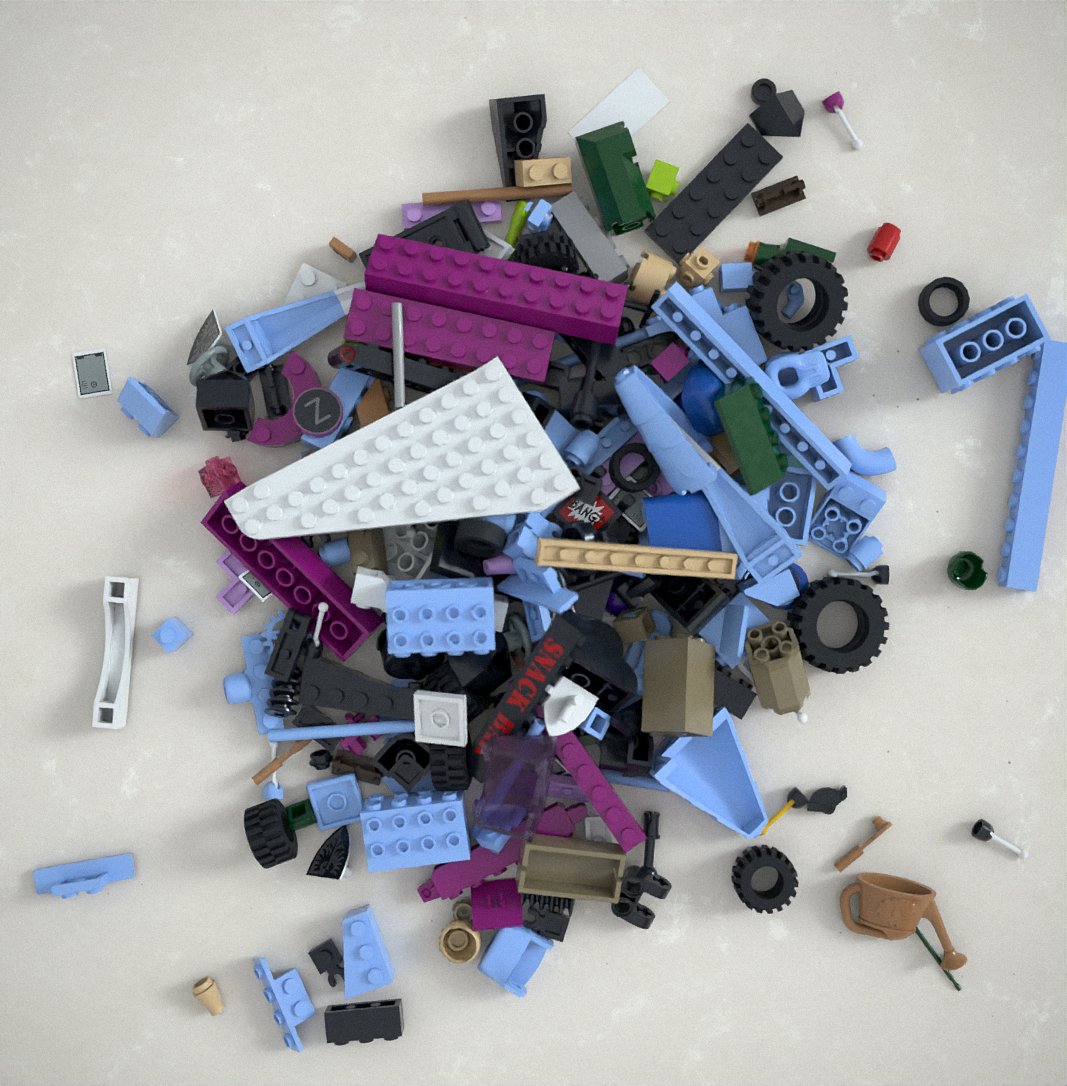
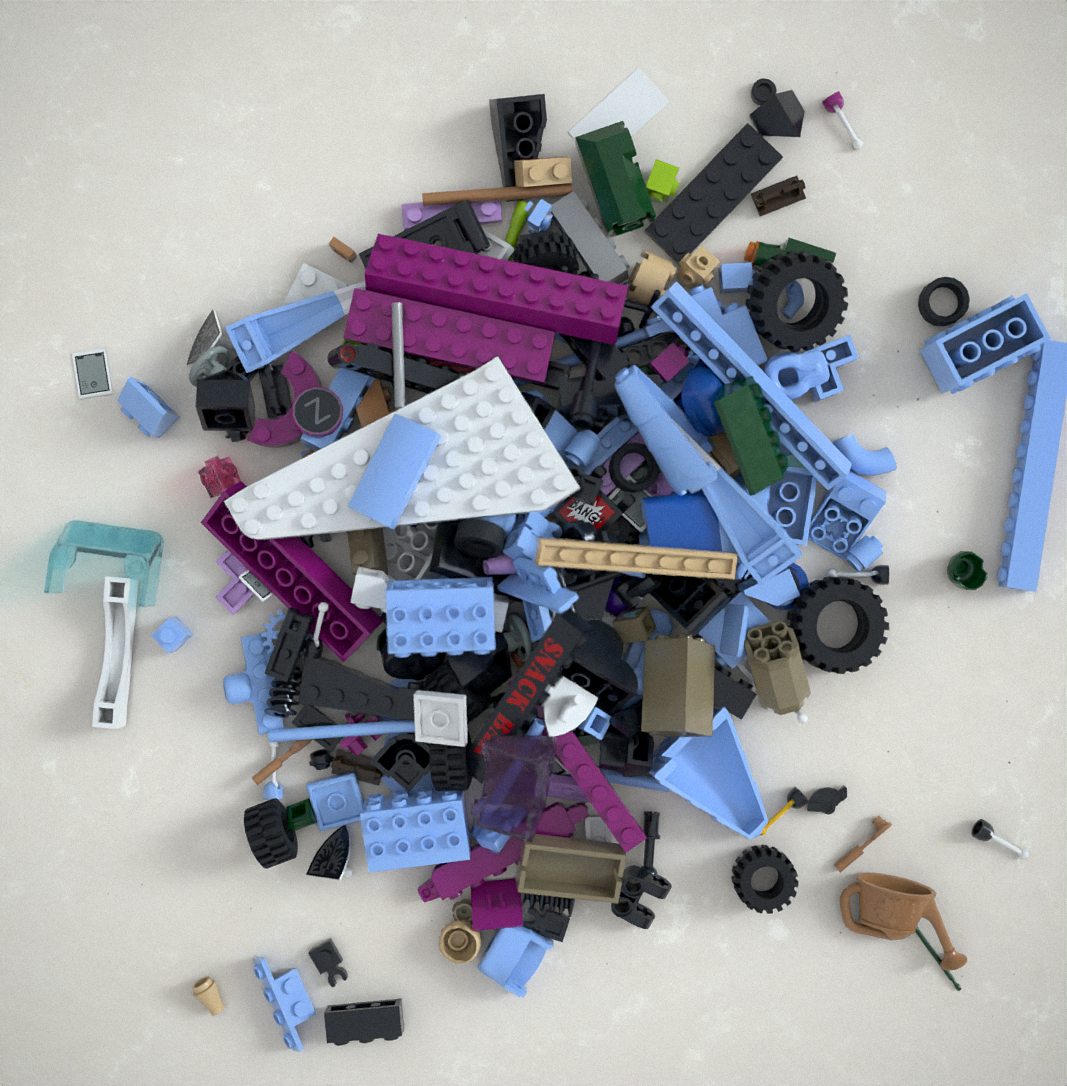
(83, 875): light blue bracket -> none
(138, 546): none -> clear light blue windscreen
(335, 552): light blue brick -> none
(365, 954): light blue wedge -> none
(394, 471): none -> light blue slope
(884, 242): red brick -> none

